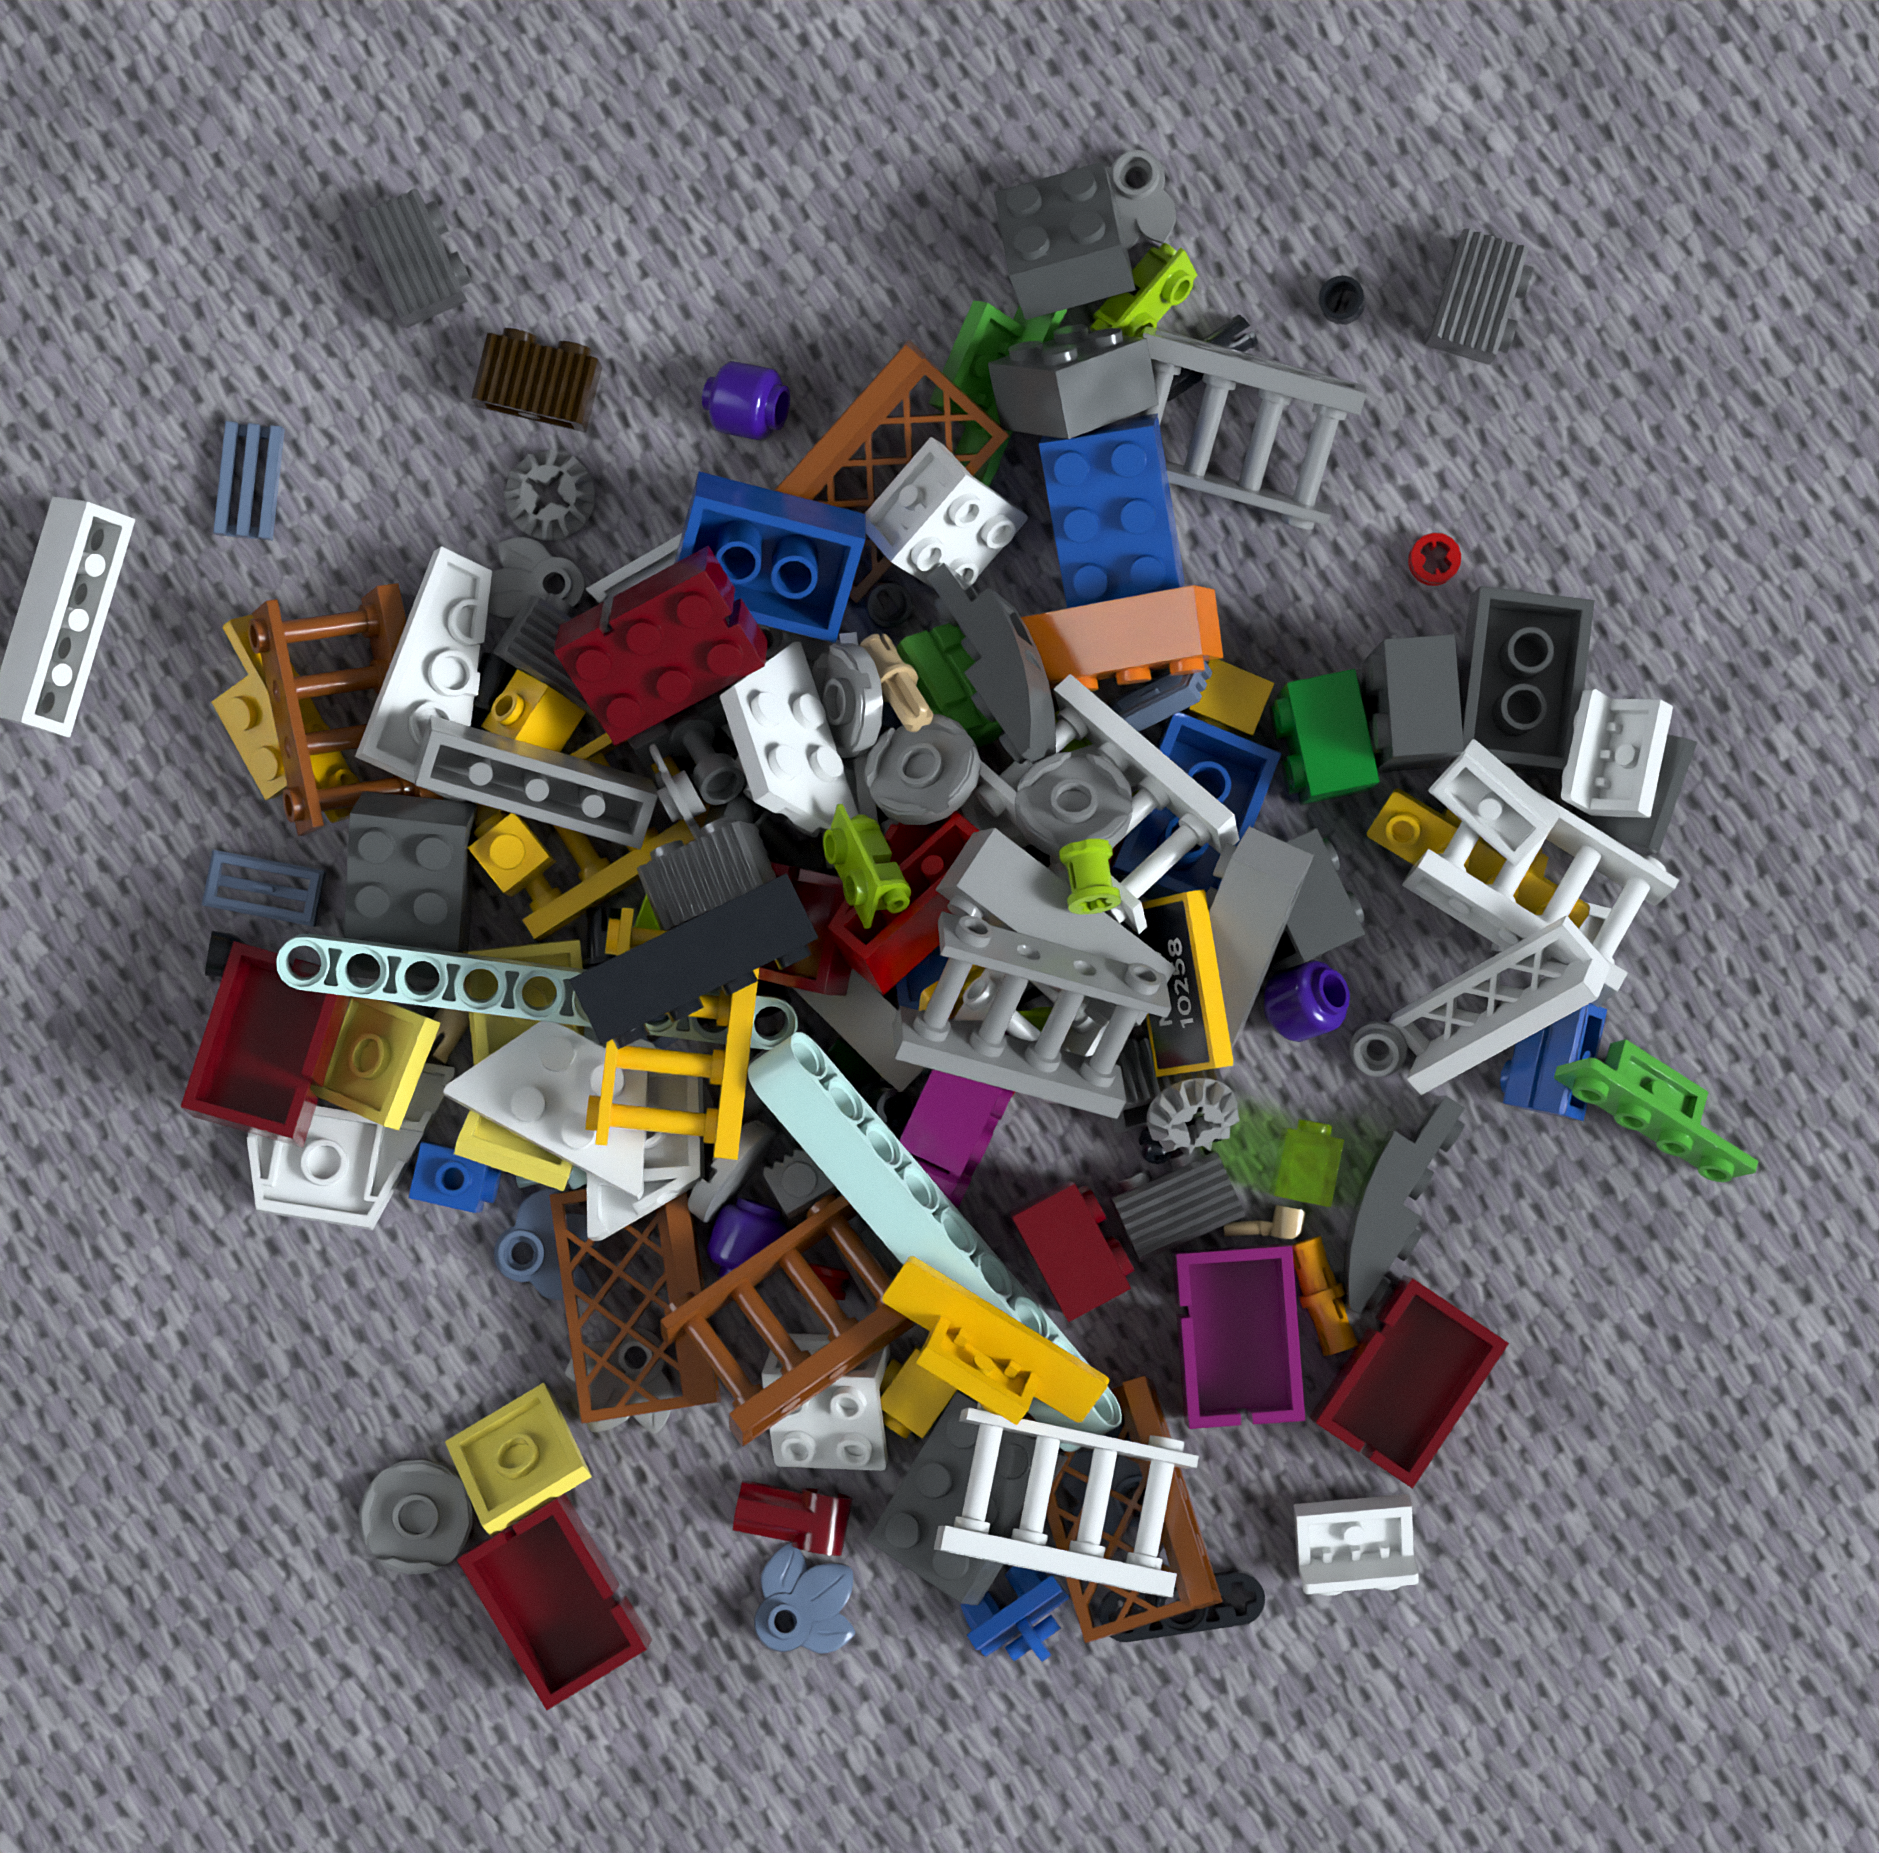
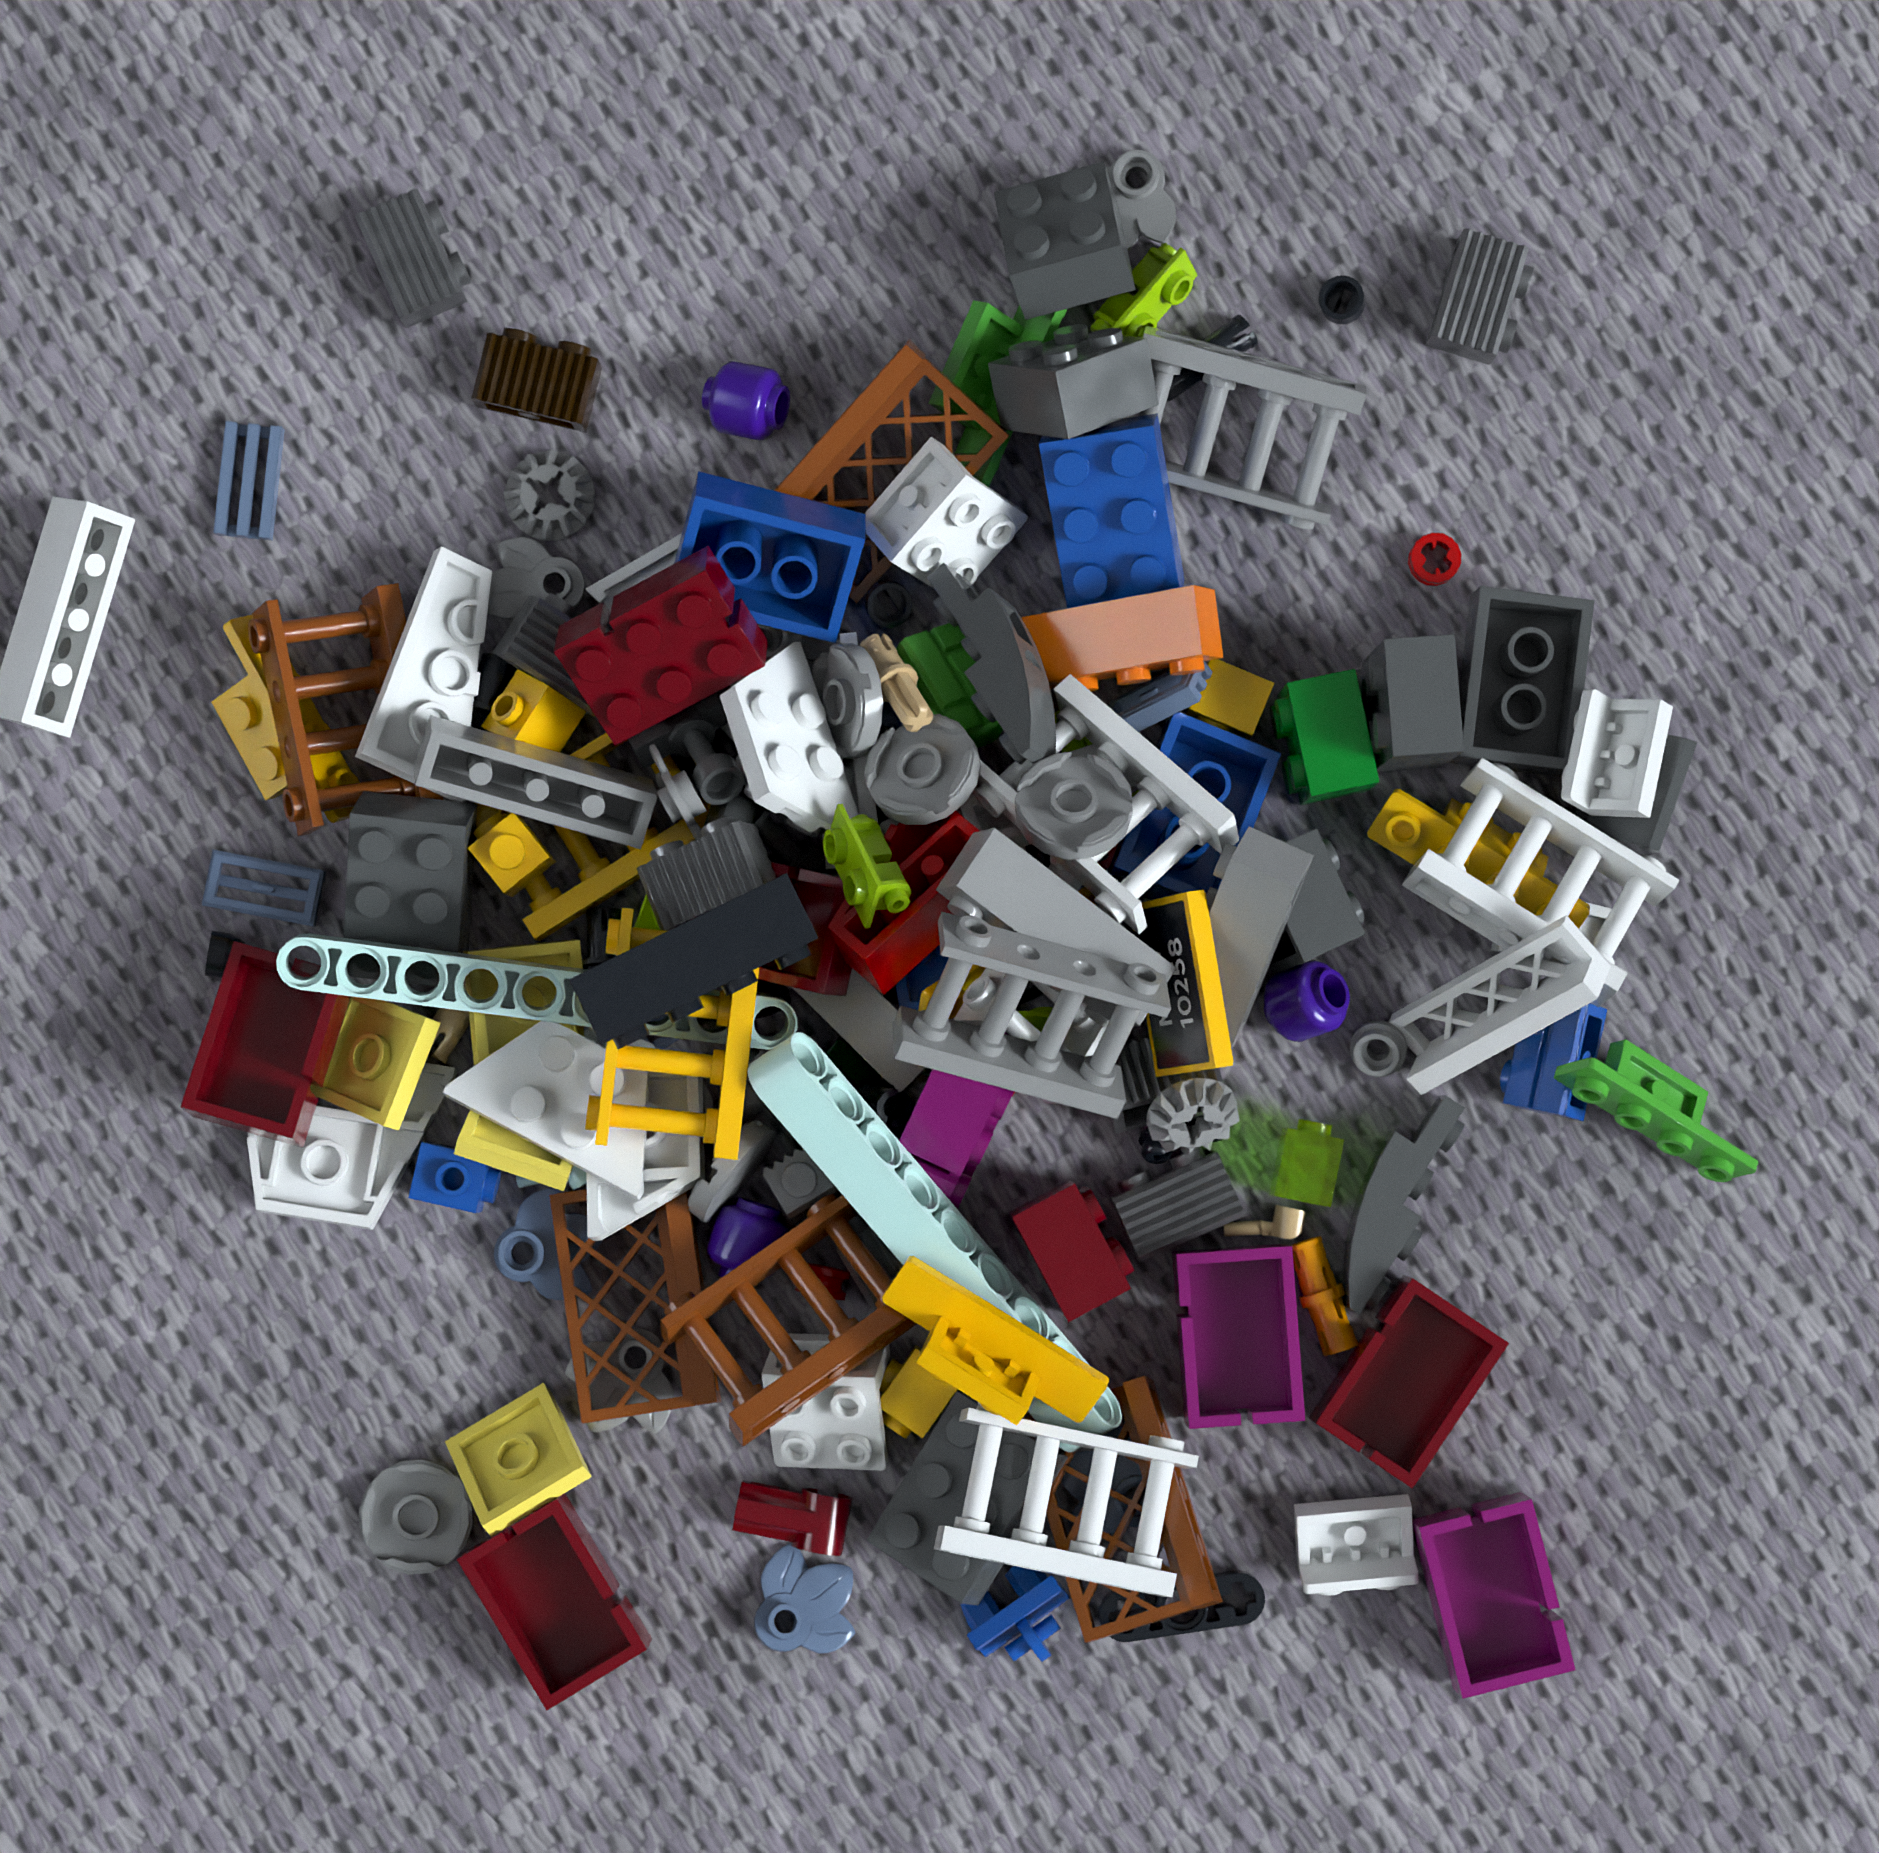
(1090, 876): lime bush -> none
(1486, 1595): none -> magenta piece
(1494, 802): white slope -> none

